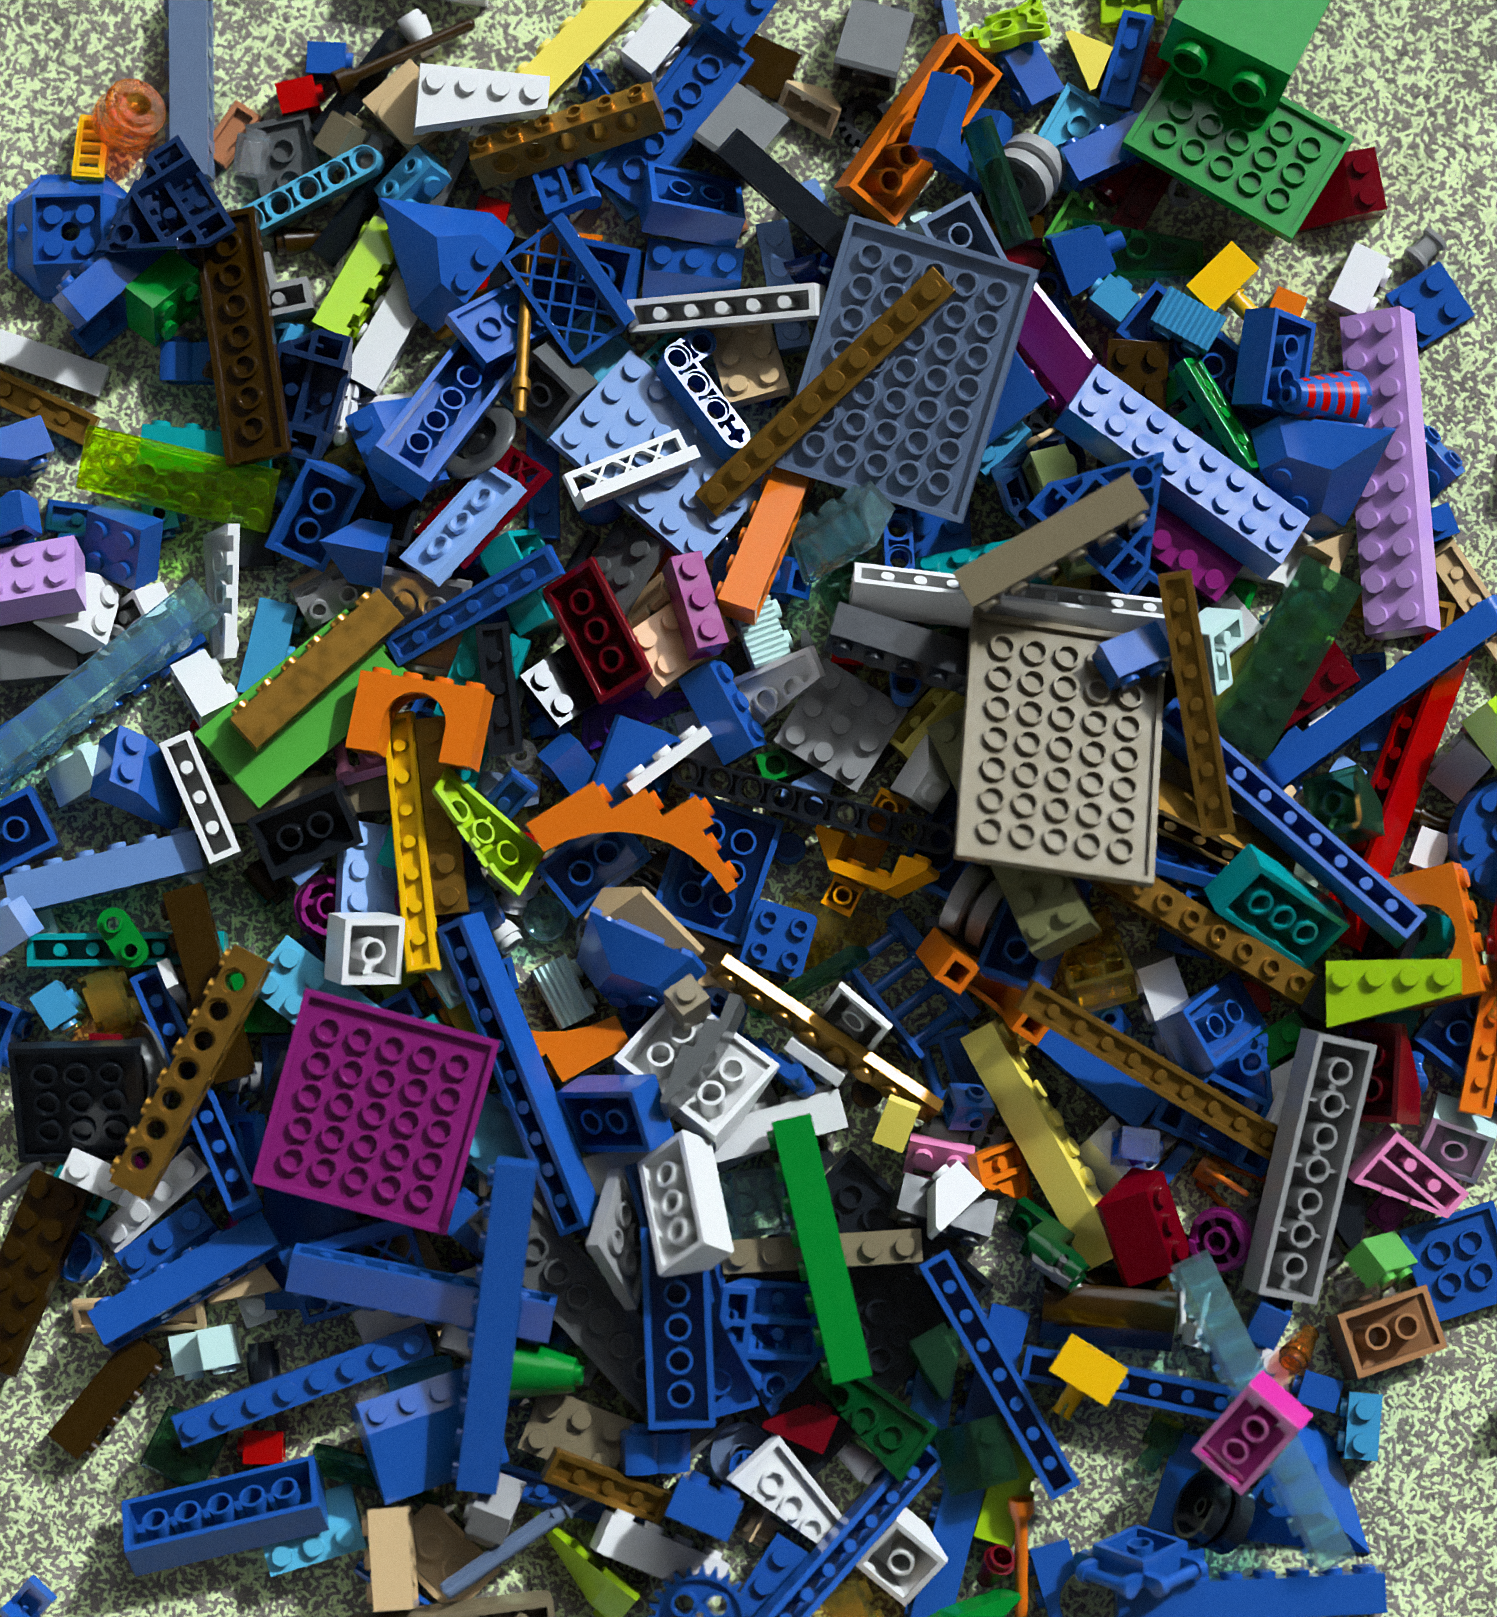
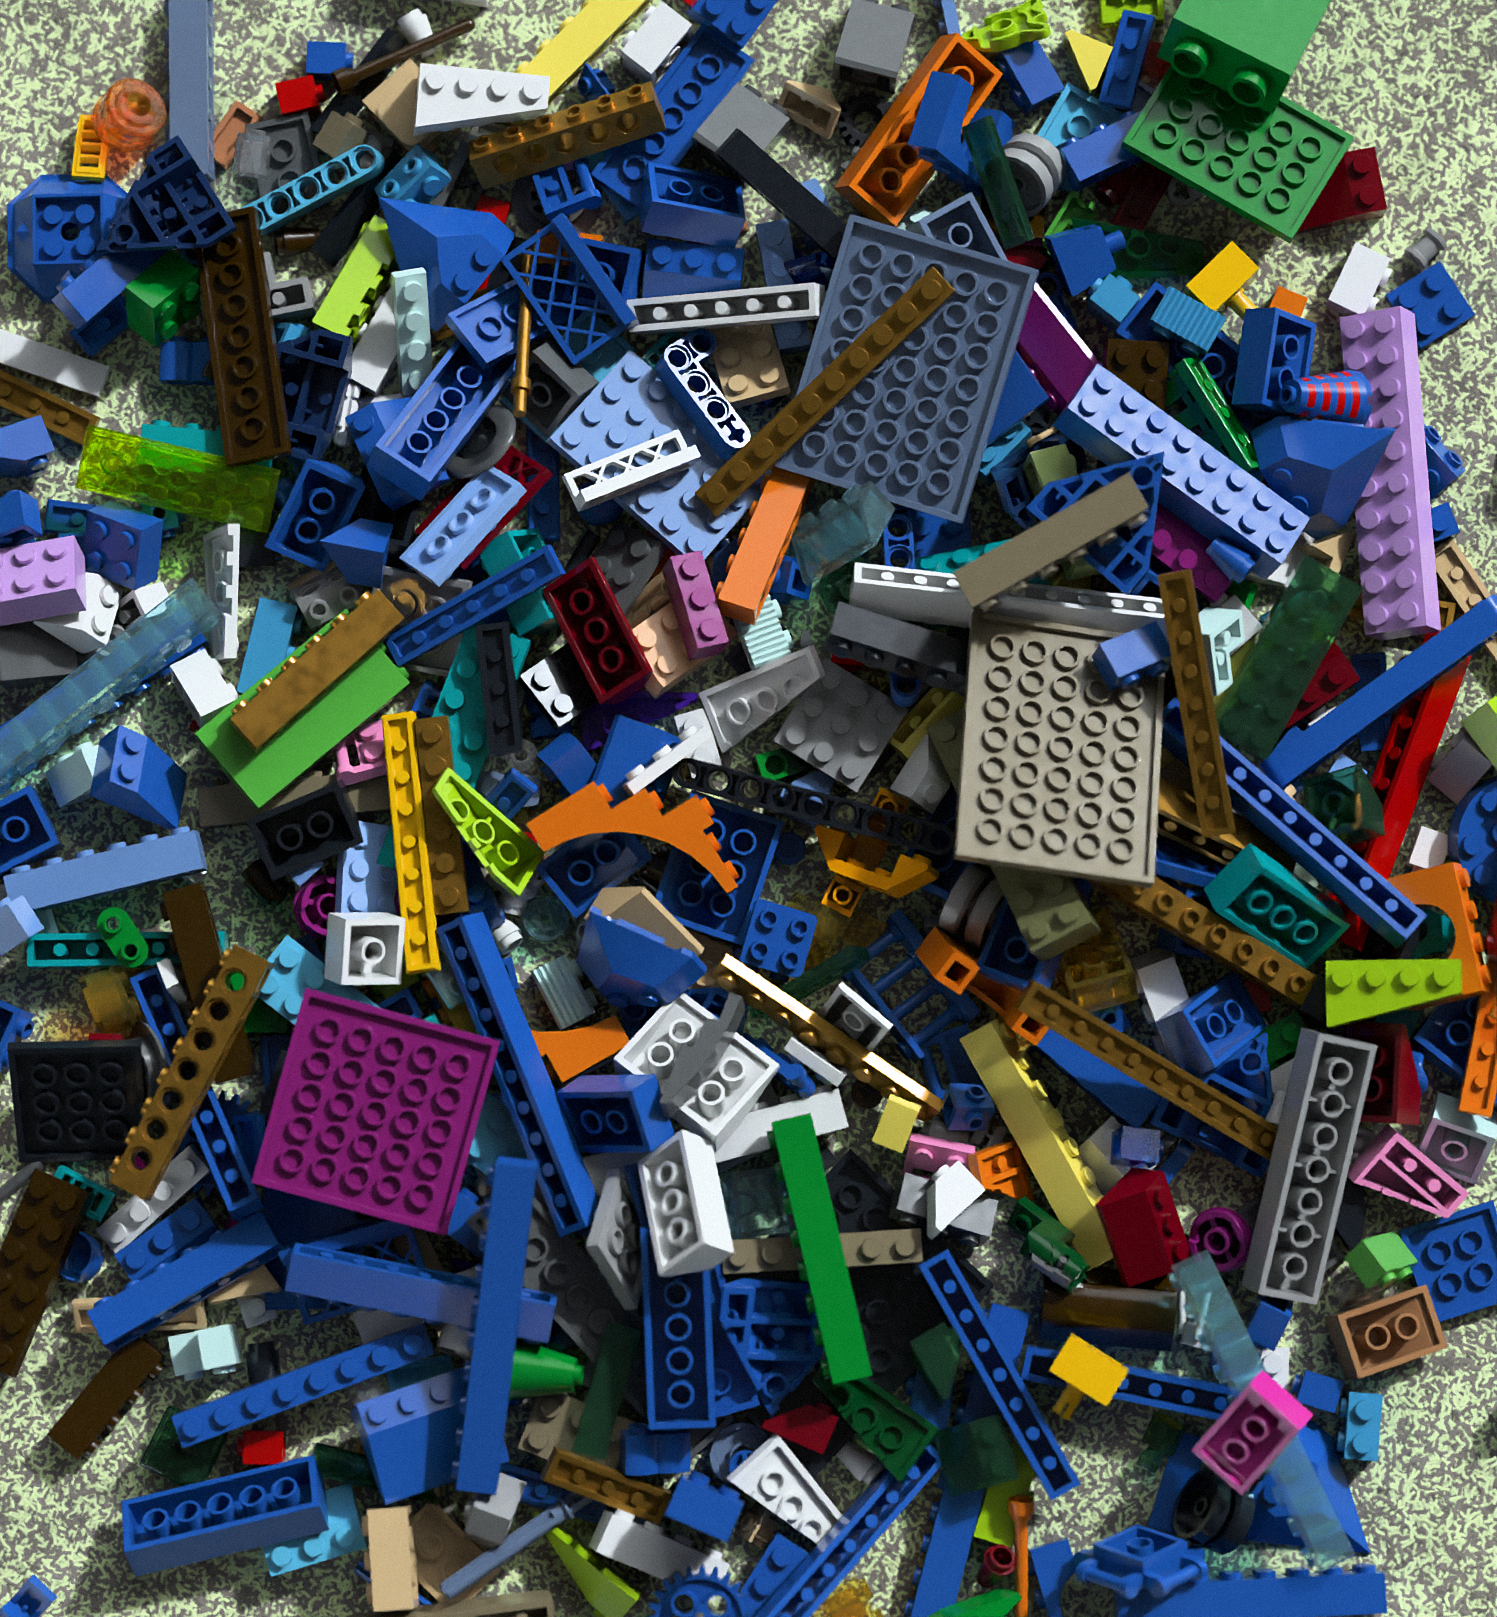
(60, 1007): dark azure brick -> none
(93, 1176): white brick -> none
(201, 799): white brick -> none
(254, 1083): light grey wheel -> none
(346, 455): tile -> none
(383, 695): orange arch -> none
(412, 328): none -> light aqua plate
(606, 1390): none -> clear green tile
(687, 1002): dark tan brick -> none
(723, 711): blue brick -> none
(772, 66): dark brown piece -> none
(904, 1557): white slope -> none
(1210, 1173): orange plant -> none
(1231, 560): none -> blue cone
(1299, 1350): clear orange cone -> none
(1386, 1213): magenta plate -> none
(1430, 819): dark brown pin -> none

